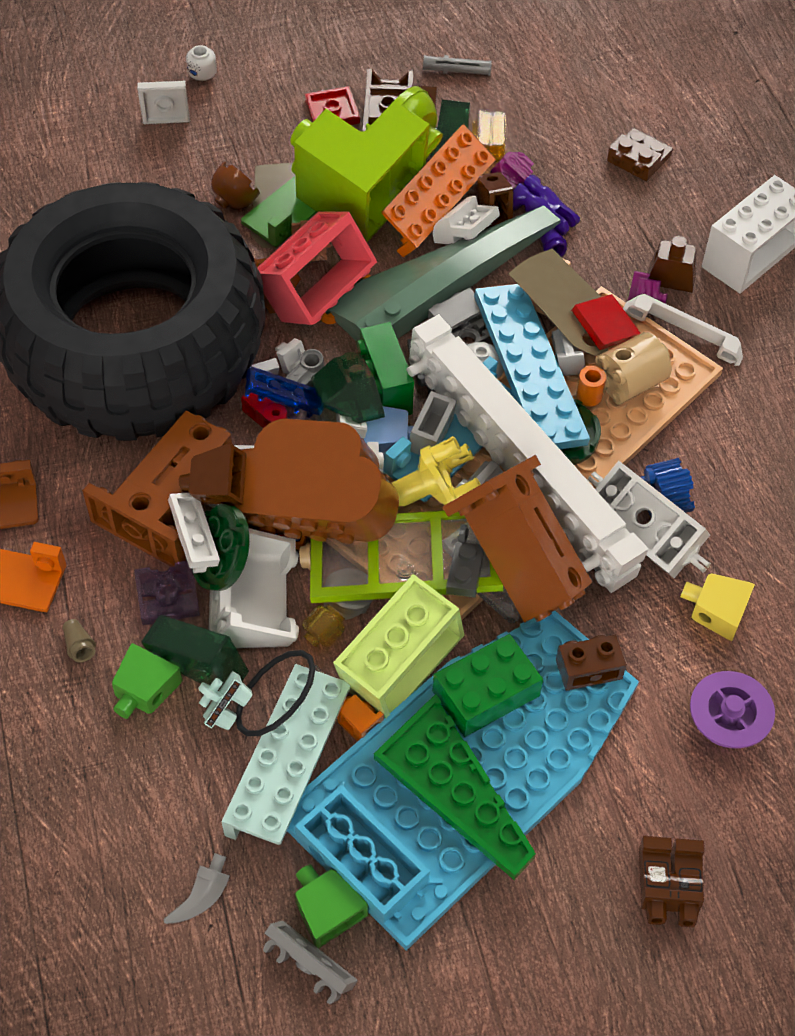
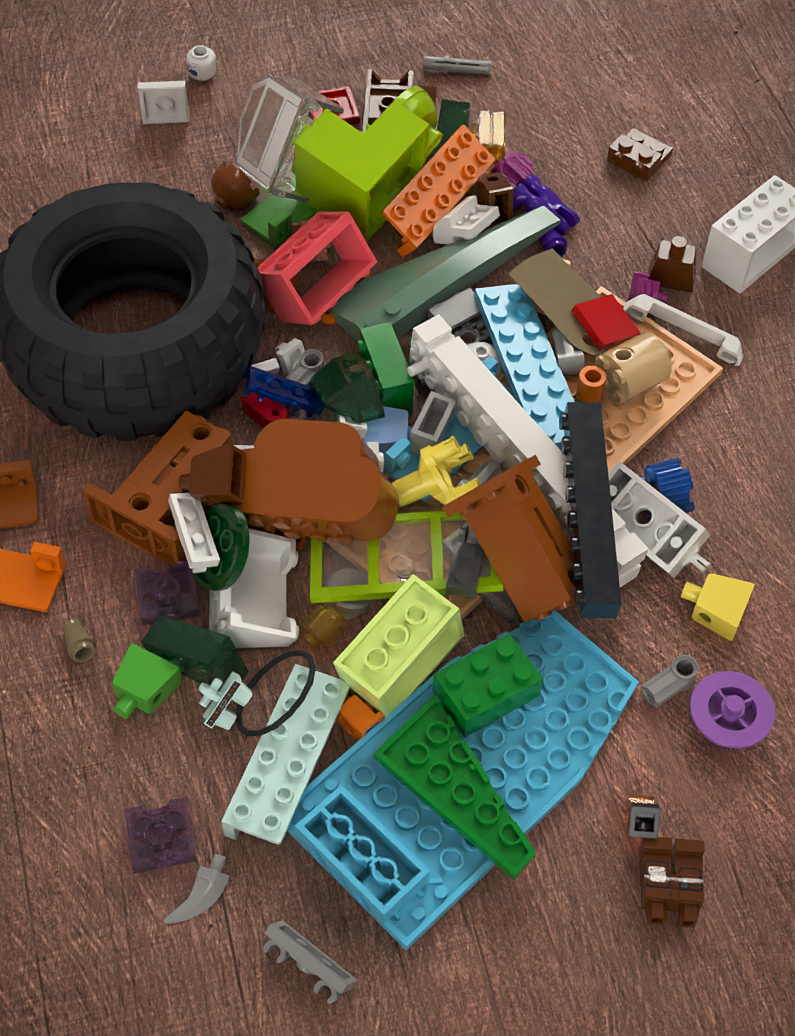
(159, 829): none -> clear purple brick
(269, 128): none -> clear windscreen
(305, 556): tan plate -> none
(327, 904): bright green torso -> none
(590, 511): none -> black brick
(590, 662): reddish brown brick -> none
(642, 813): none -> black leg
(670, 682): none -> light grey piece

